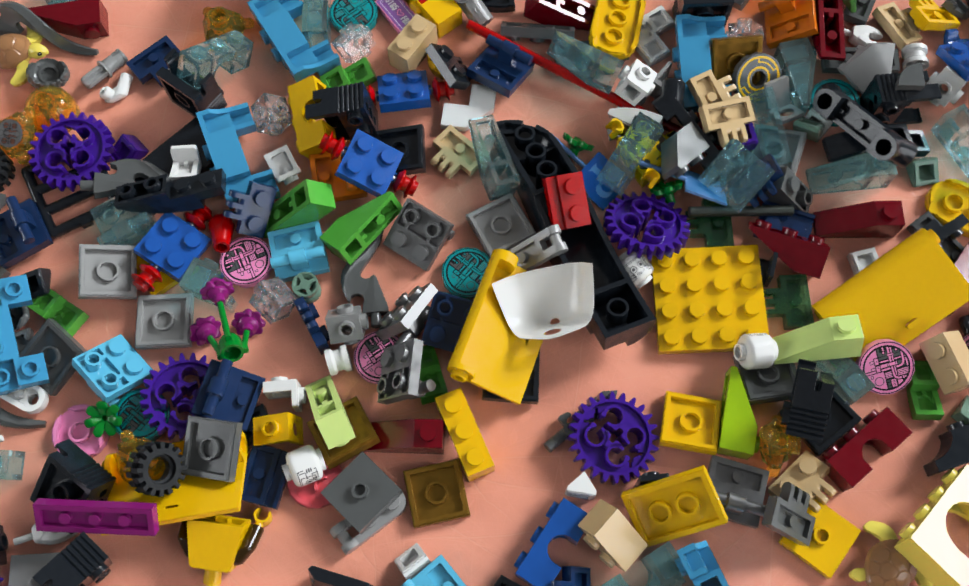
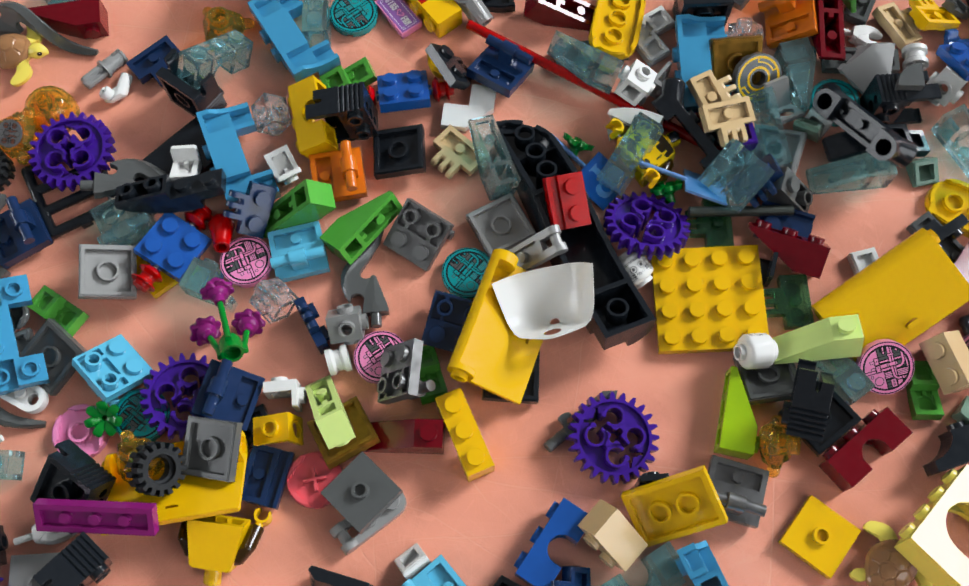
(39, 282): black slope -> none
(47, 73): dark grey hair -> none
(129, 147): dark purple slope -> none
(164, 321): light grey plate -> none
(304, 281): sand green wheel -> none
(304, 465): white head -> none
(354, 42): clear brick -> none
(369, 164): blue plate -> none
(408, 315): flat silver plate -> none
(409, 46): tan brick -> none
(436, 493): pearl gold tile -> none
(535, 32): dark grey plate -> none
(581, 488): white slope -> none
(682, 149): slope -> none
(690, 423): yellow plate -> none
(789, 514): dark grey hinge -> none
(808, 475): tan hinge -> none
(861, 220): dark red slope -> none

